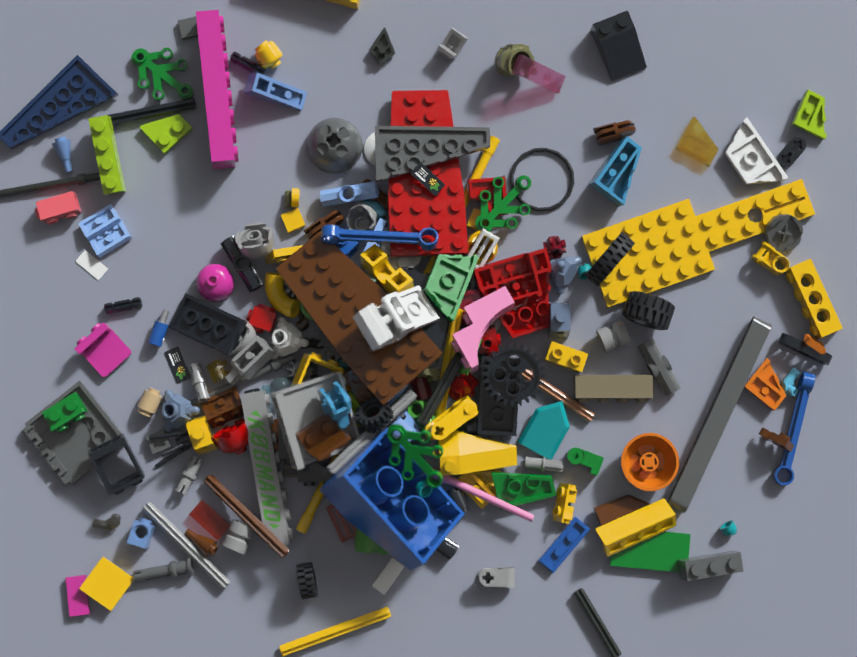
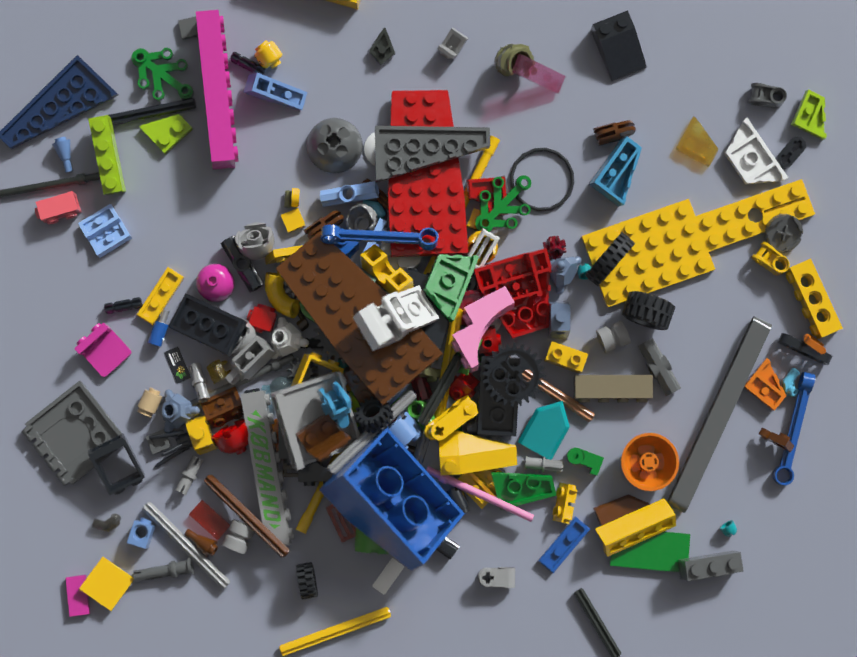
(65, 412): green bracket -> none
(91, 265): white sticker -> none
(160, 296): none -> yellow tile
(413, 452): green plant -> none
(423, 489): teal hinge -> none
(427, 179): black sticker -> none
(765, 95): none -> dark grey piece

